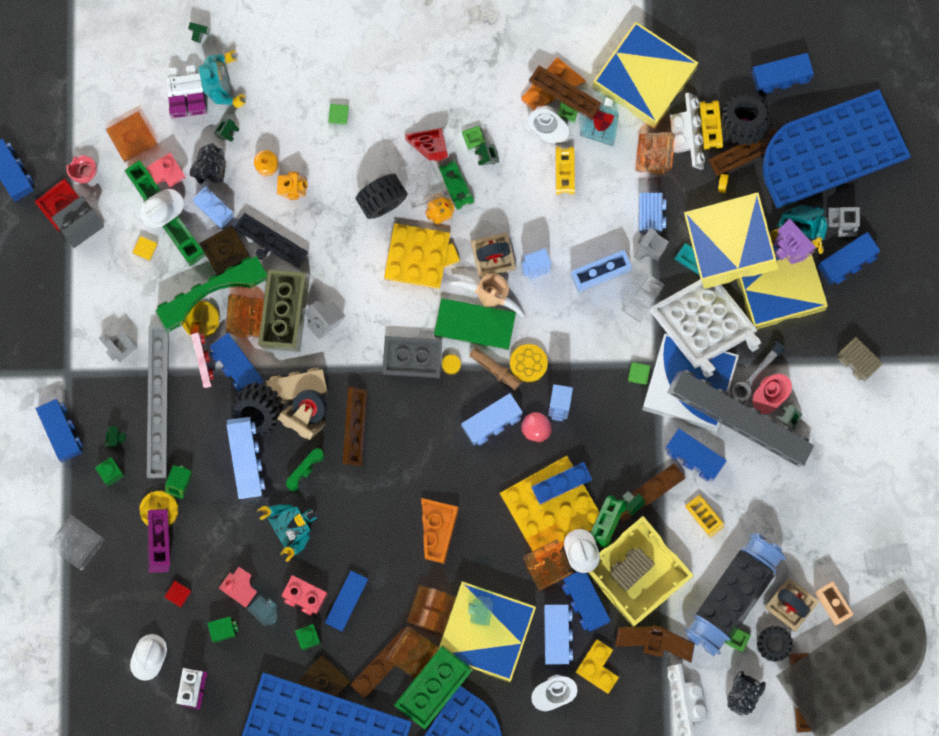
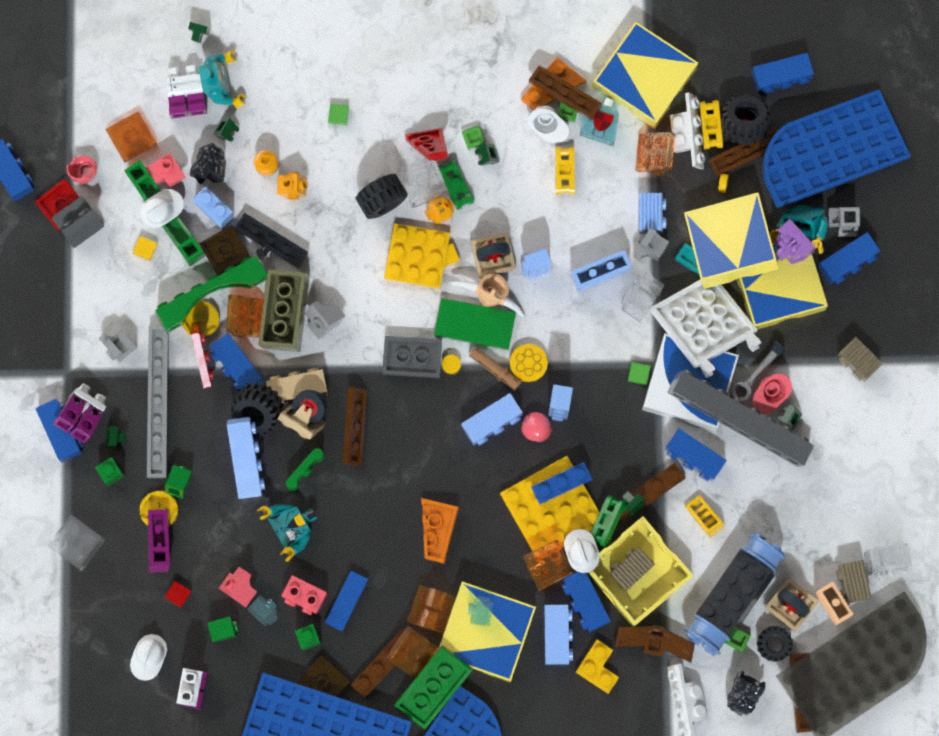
(83, 406): none -> magenta hips
(554, 693): white piece -> none
(853, 581): none -> dark tan brick

